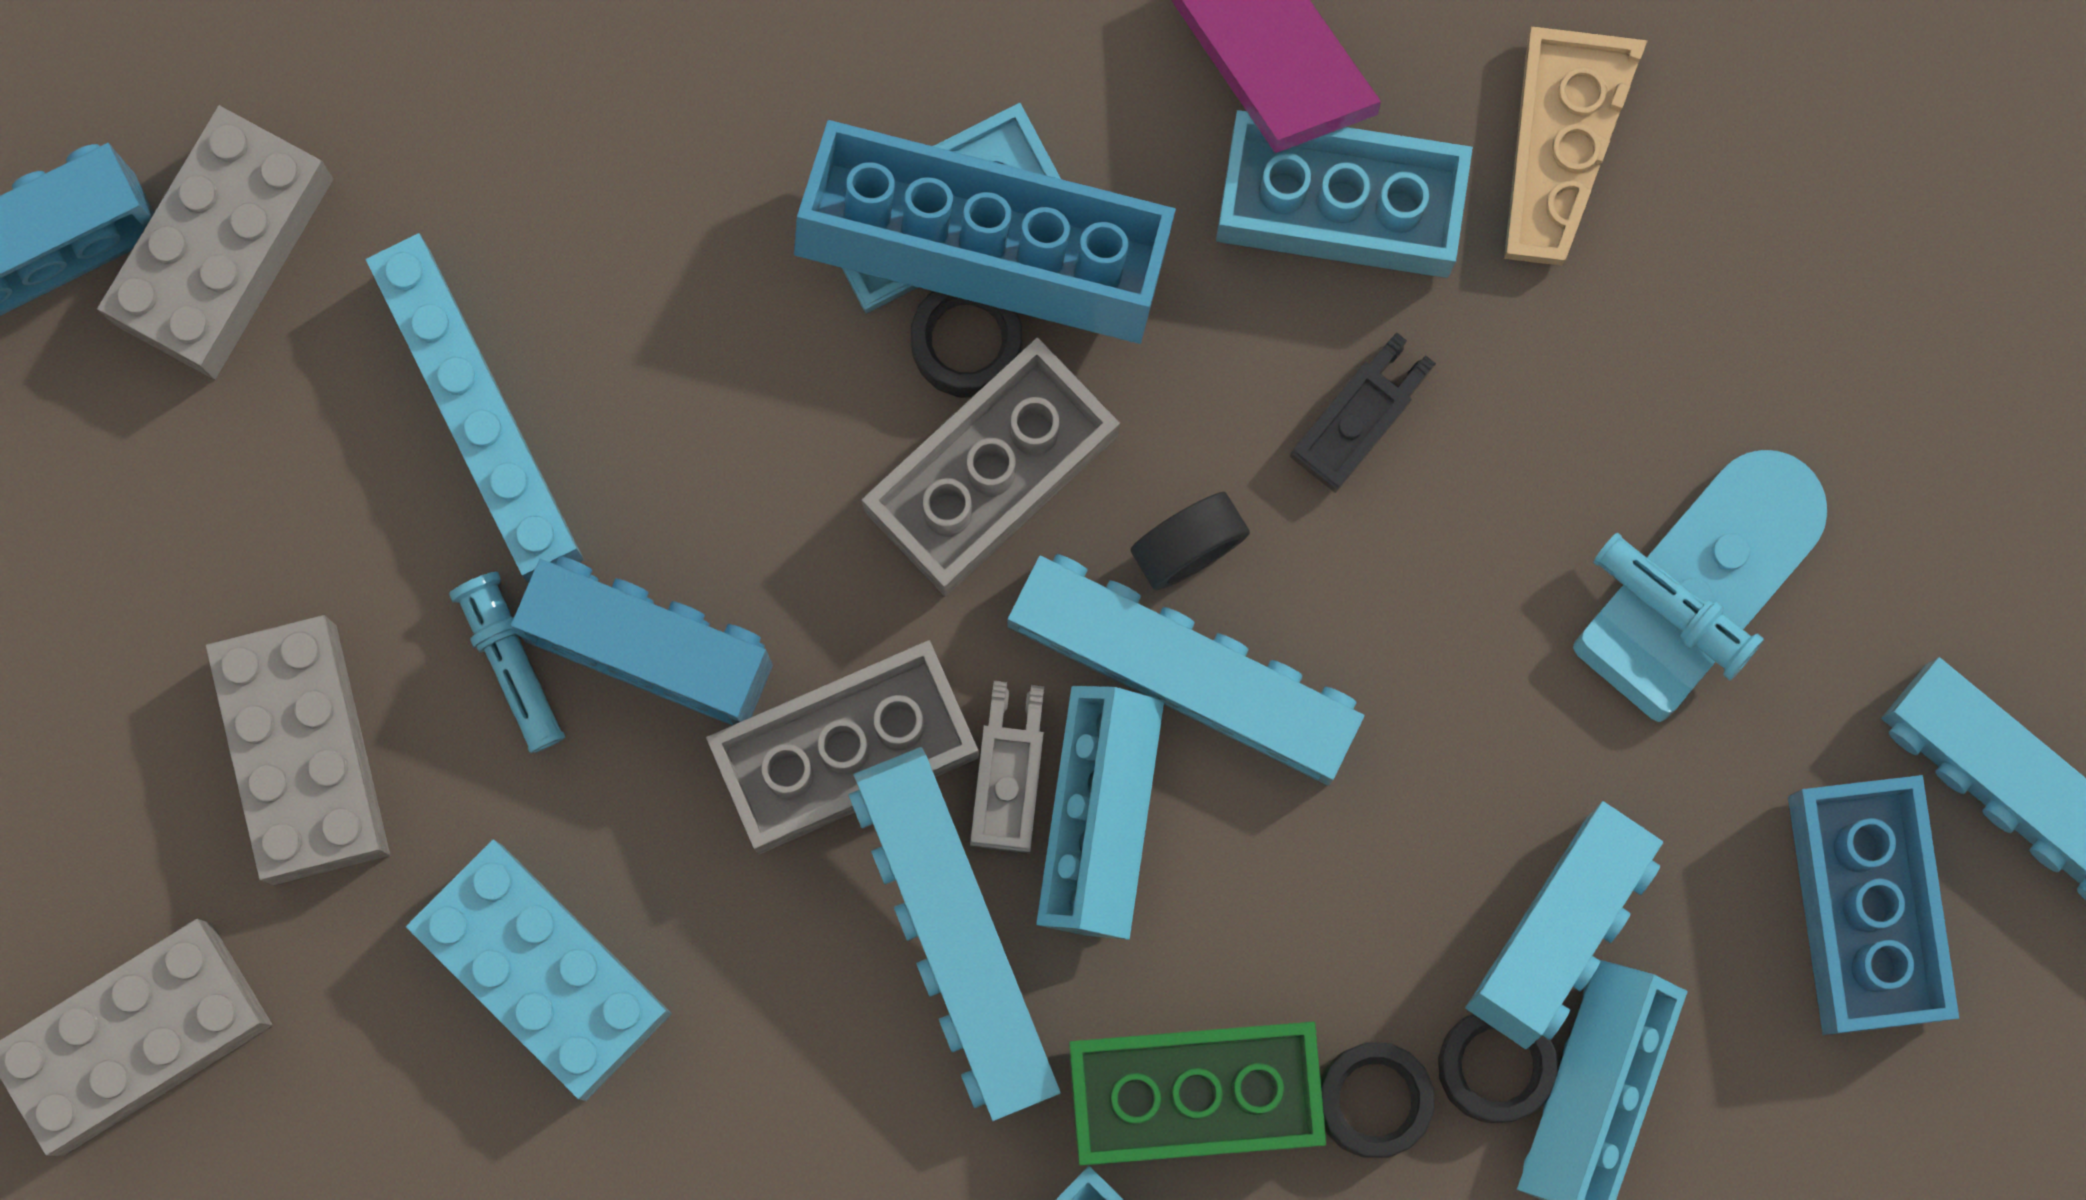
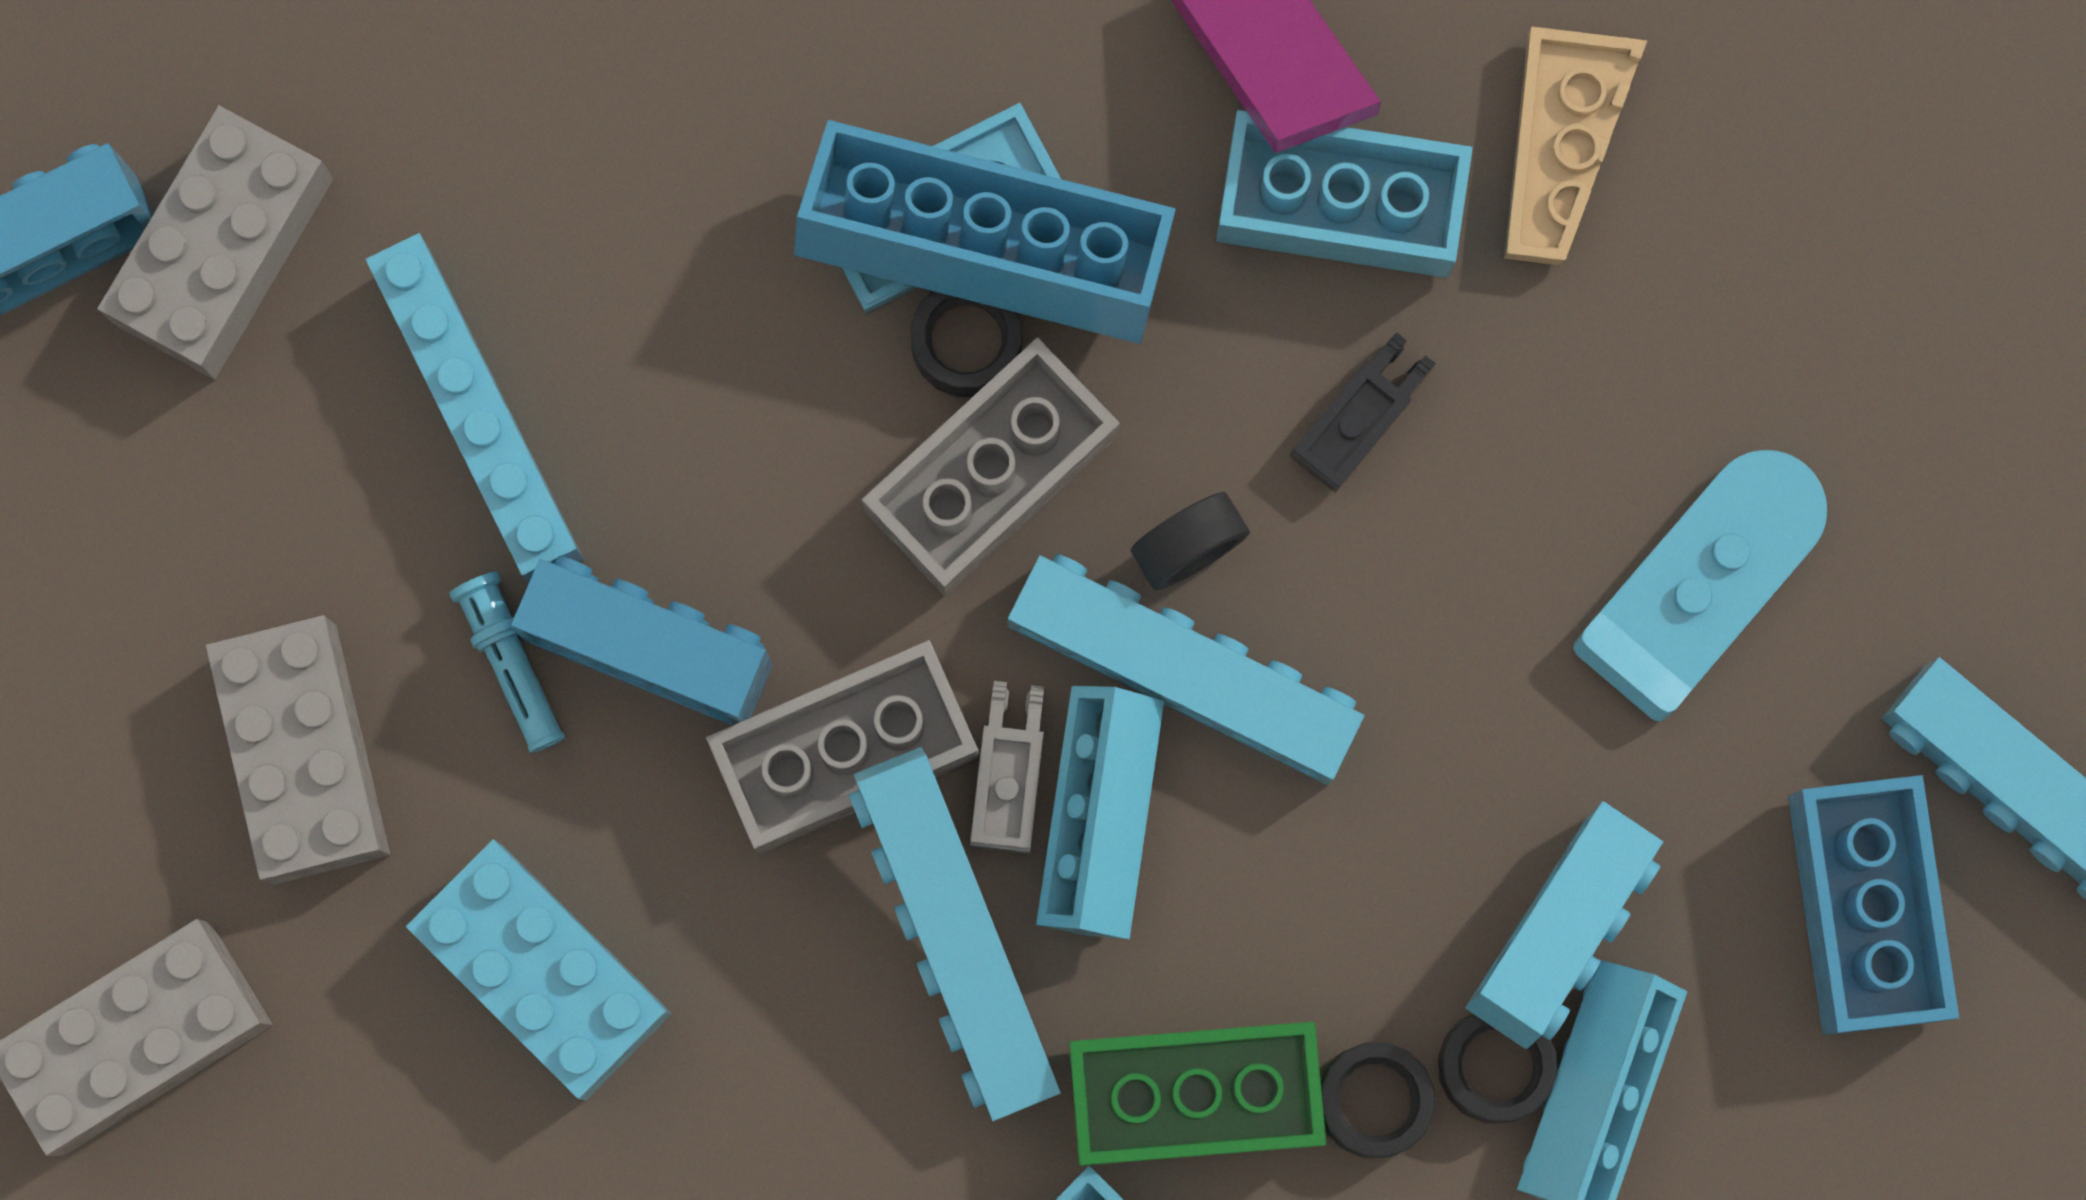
(1700, 623): medium azure pin -> none

